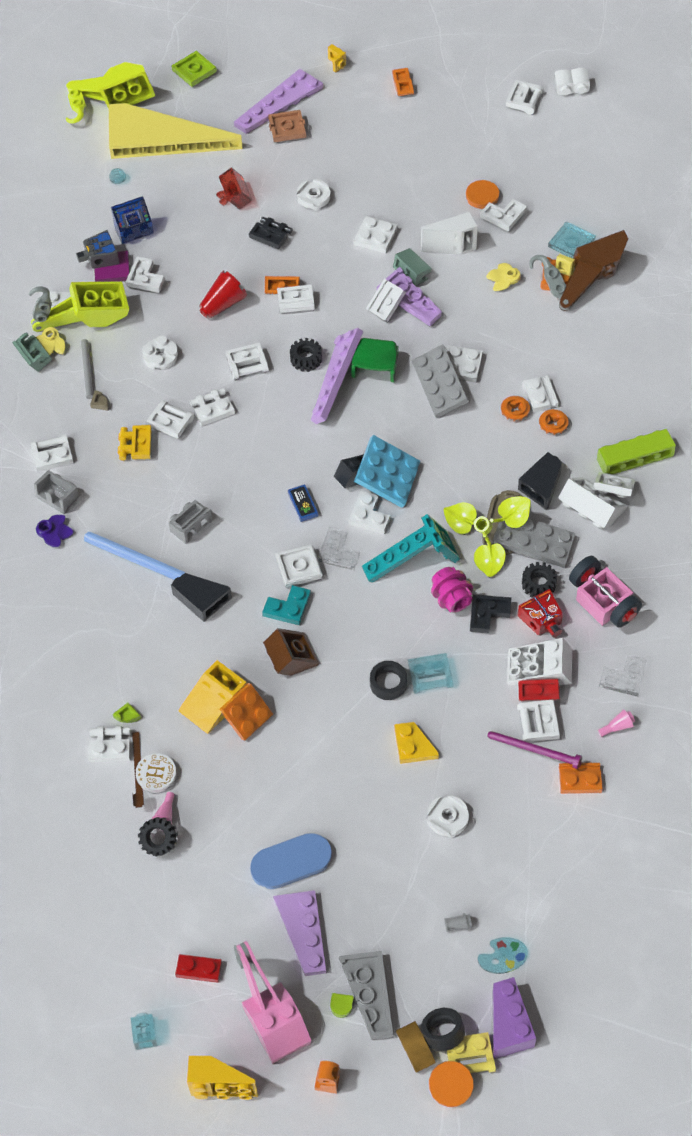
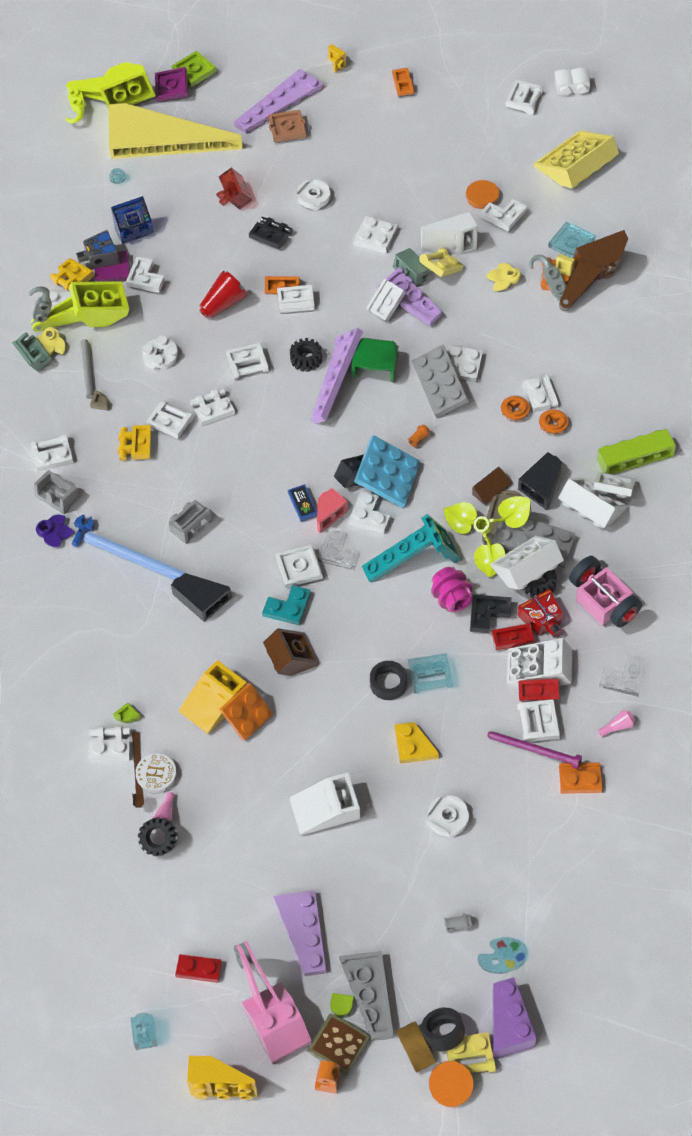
(74, 271): none -> yellow plate
(89, 526): none -> blue bar
(171, 84): none -> magenta tile
(290, 861): medium blue tile -> none
(325, 804): none -> white slope
(330, 508): none -> coral slope
(338, 1043): none -> slope
(422, 432): none -> orange pin
(443, 267): none -> light yellow plate
(491, 485): none -> reddish brown slope
(512, 636): none -> red plate
(528, 562): none -> white slope
(577, 158): none -> light yellow slope

